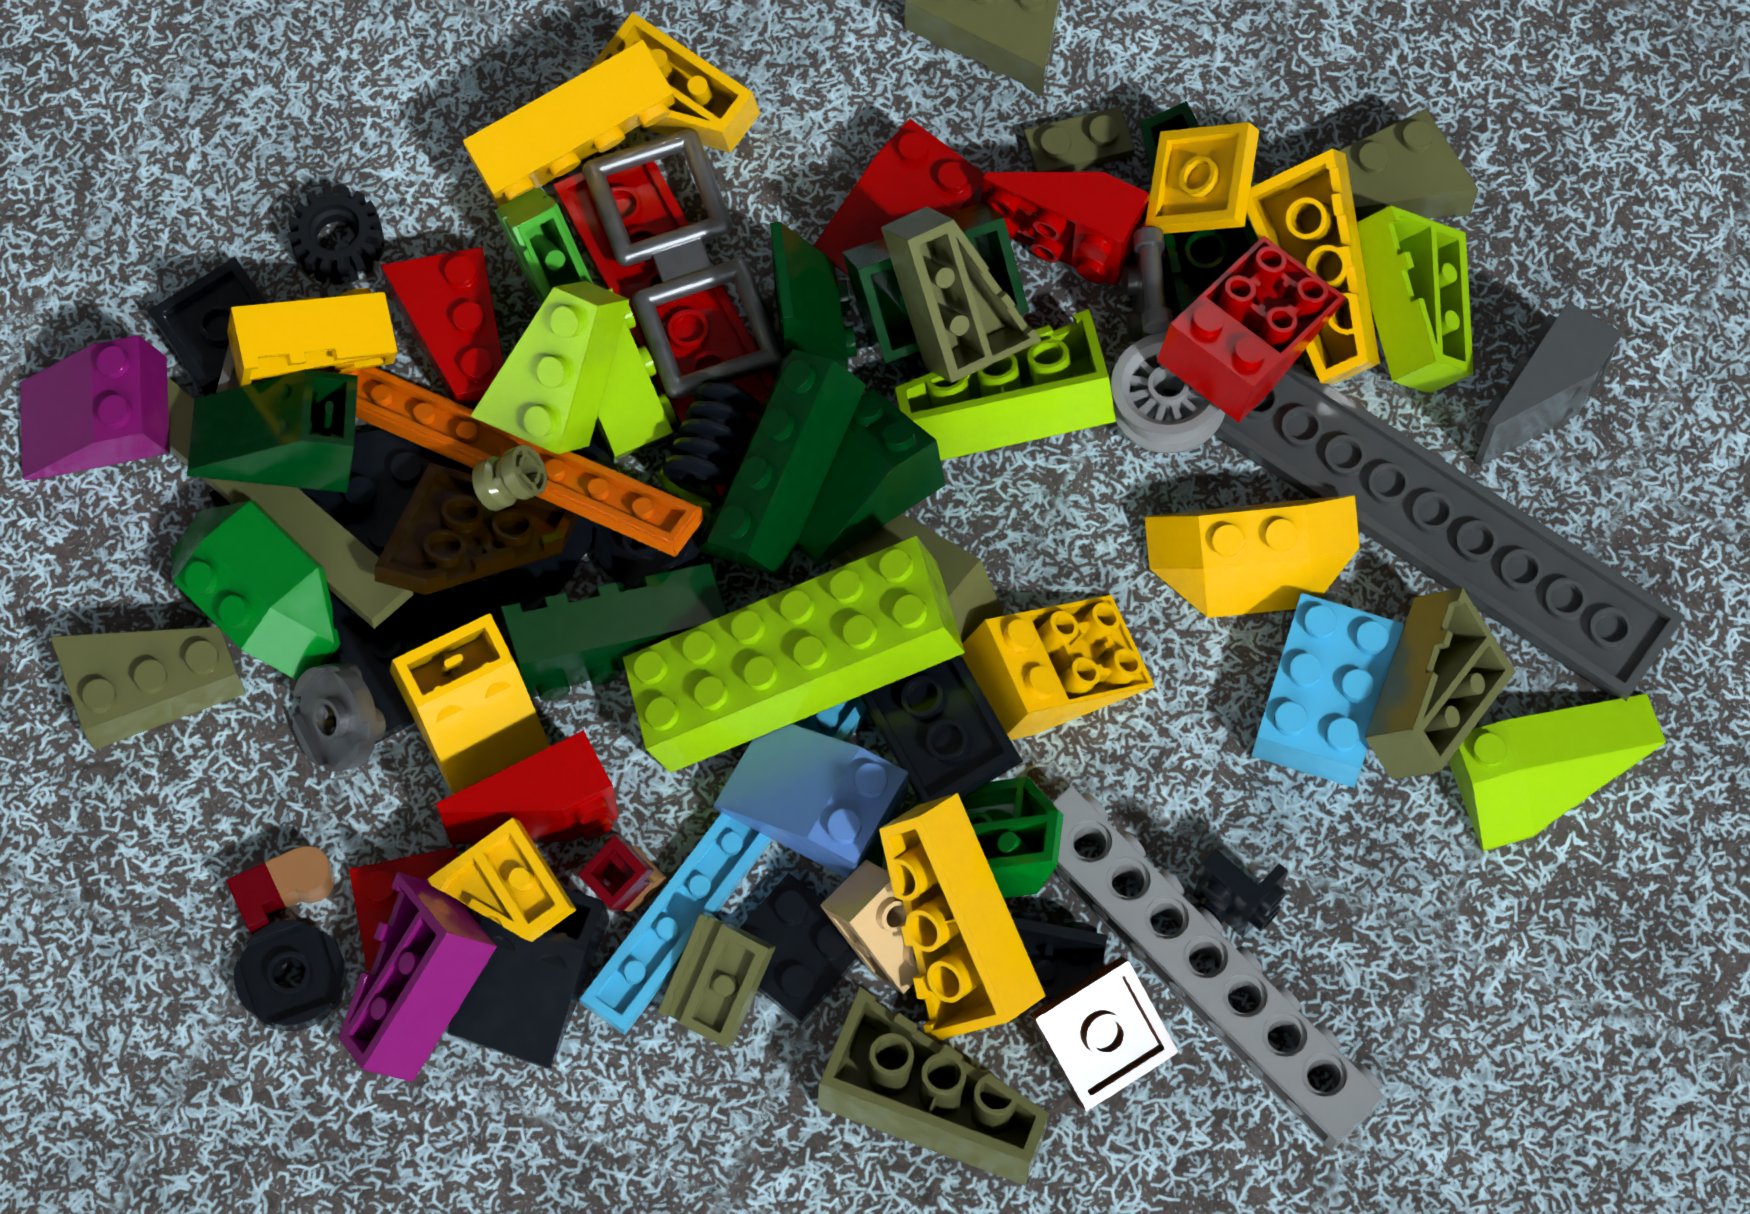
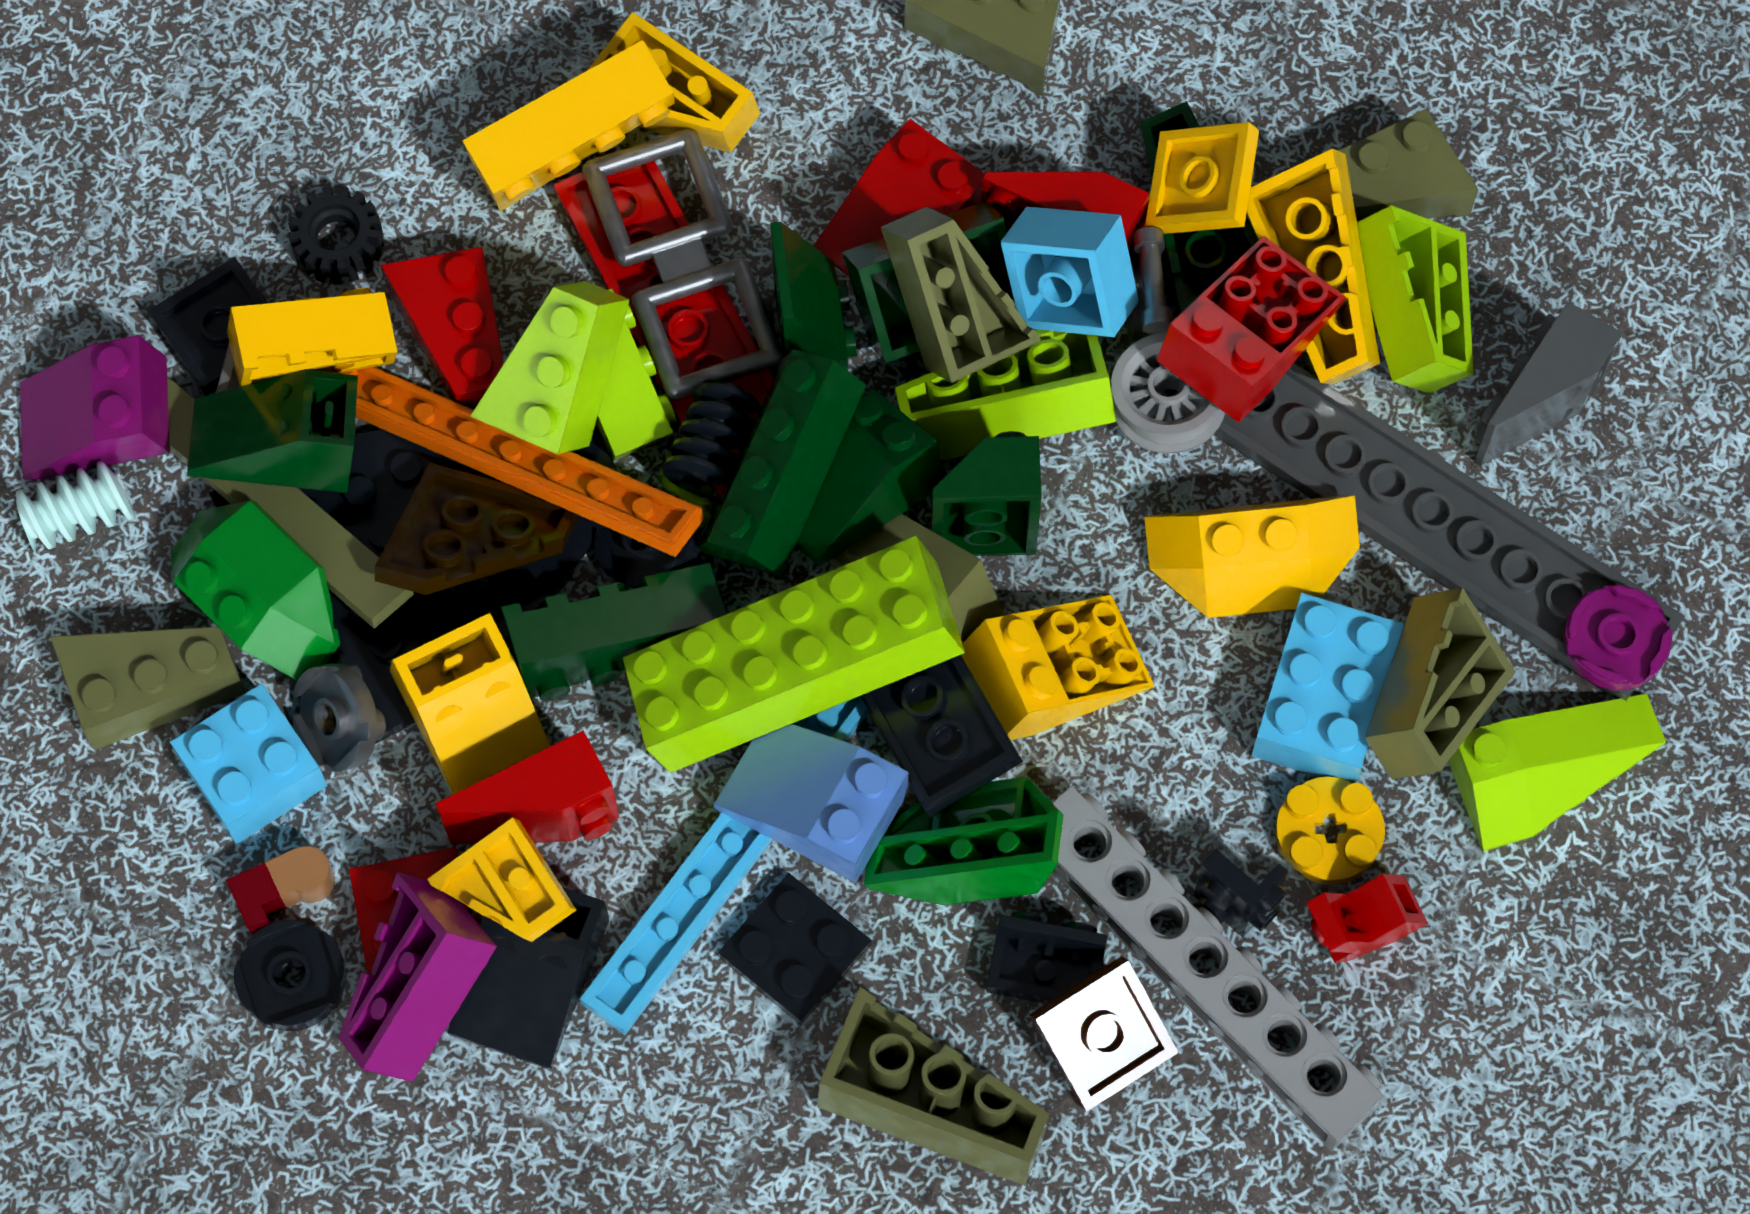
(73, 506): none -> light aqua piece
(249, 763): none -> medium azure brick
(517, 476): olive wheel -> none
(541, 242): bright green brick -> none
(622, 876): dark red leg -> none
(716, 979): olive plate -> none
(871, 924): tan brick -> none
(957, 922): yellow wedge -> none
(992, 498): none -> dark green slope
(1070, 271): none -> medium azure brick
(1080, 142): olive plate -> none
(1308, 851): none -> yellow plate
(1365, 917): none -> red brick
(1617, 637): none -> magenta tile

